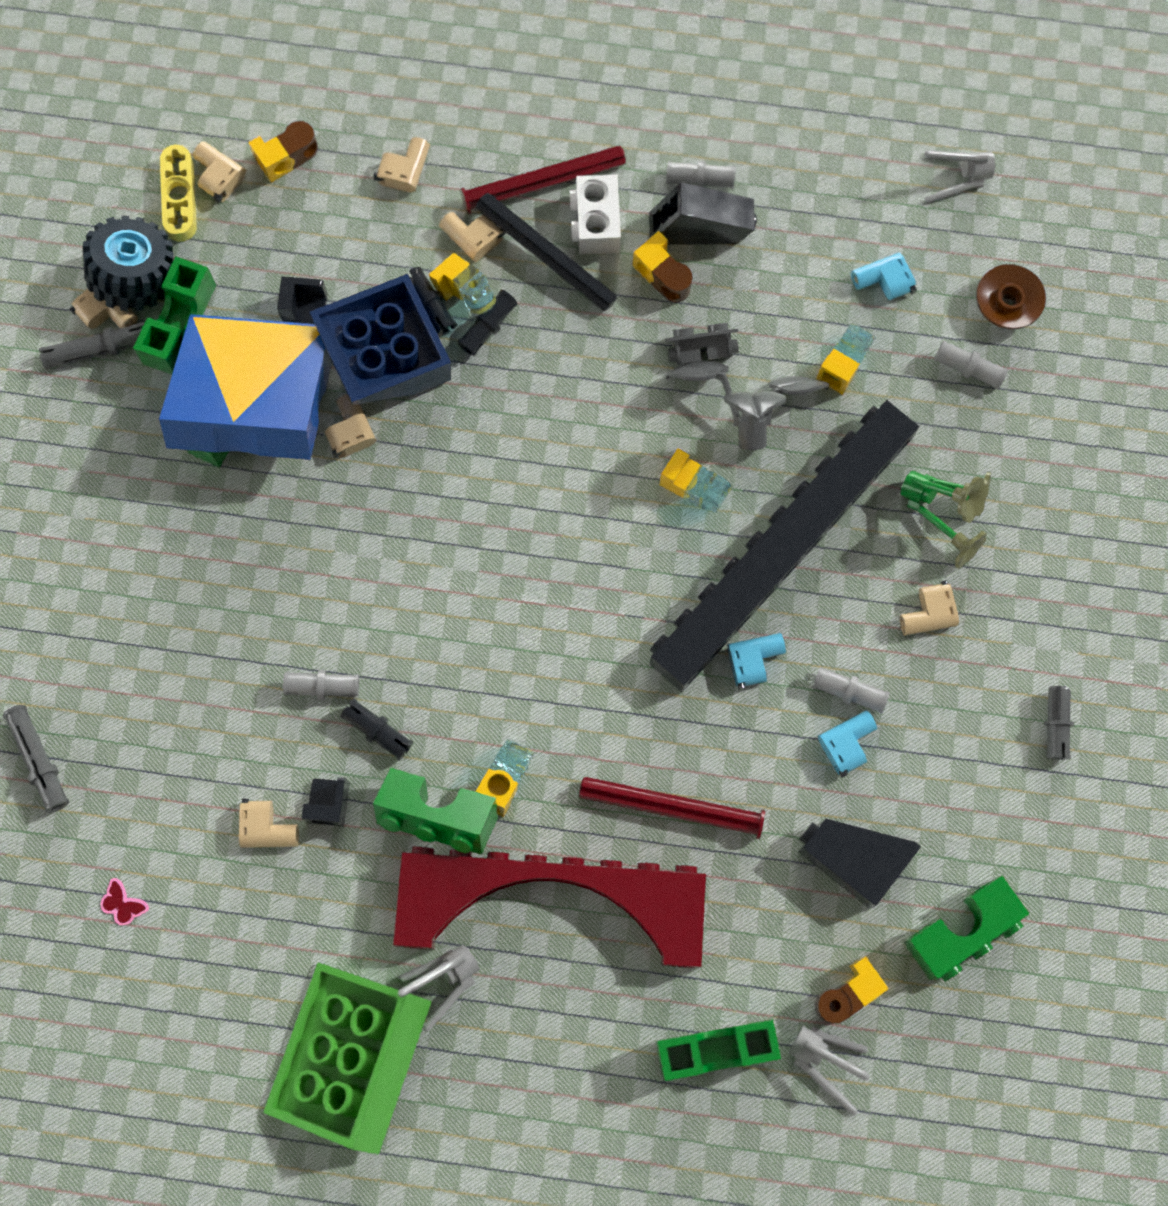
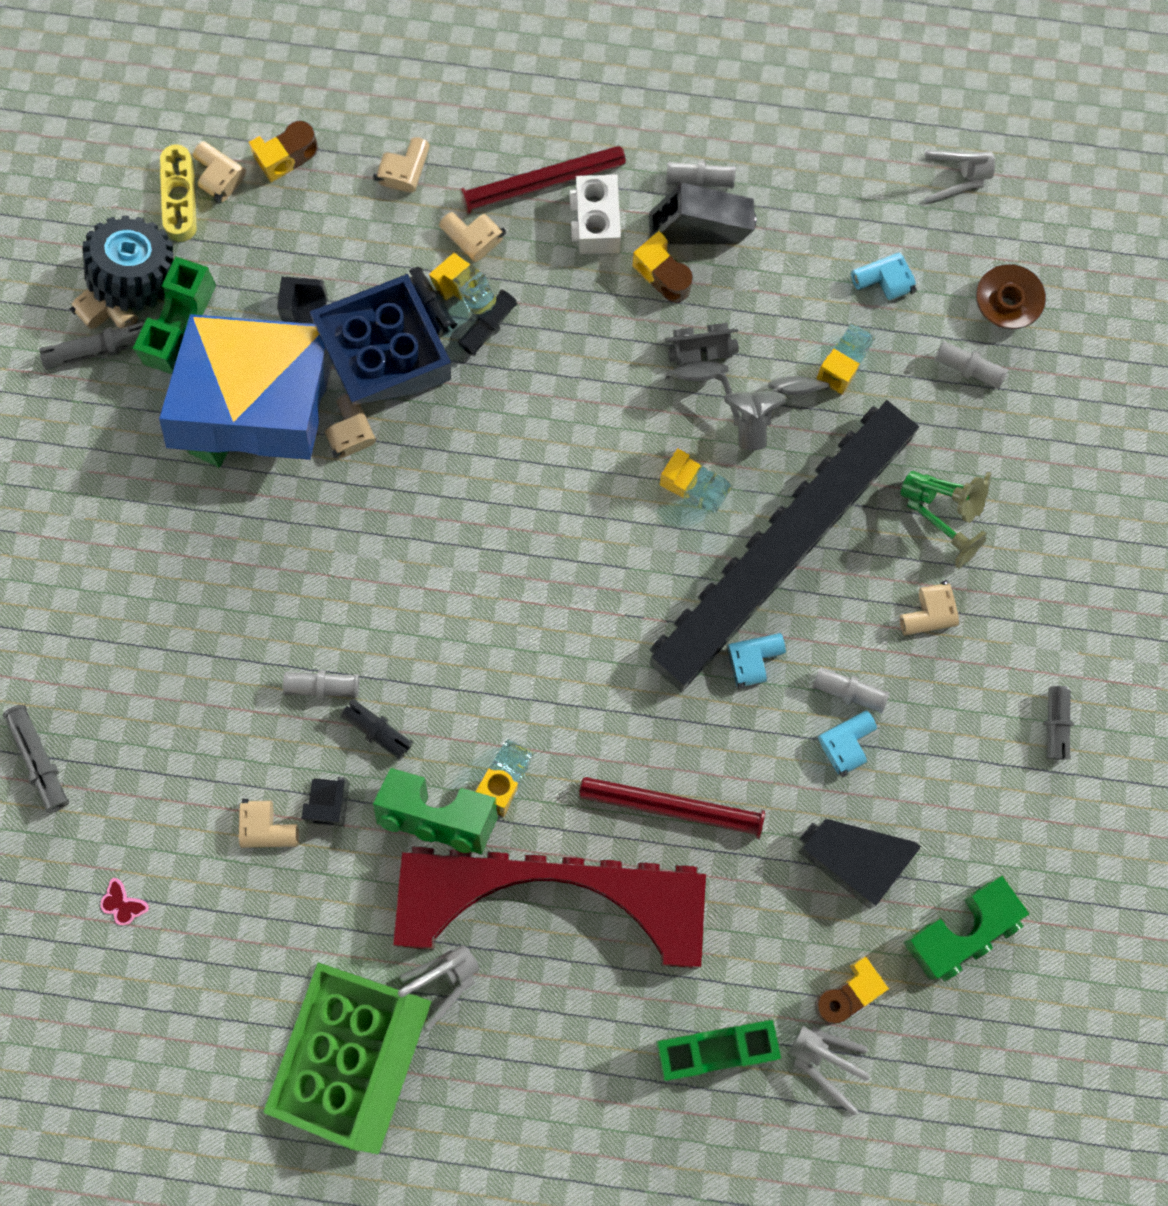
(546, 252): black axle -> none

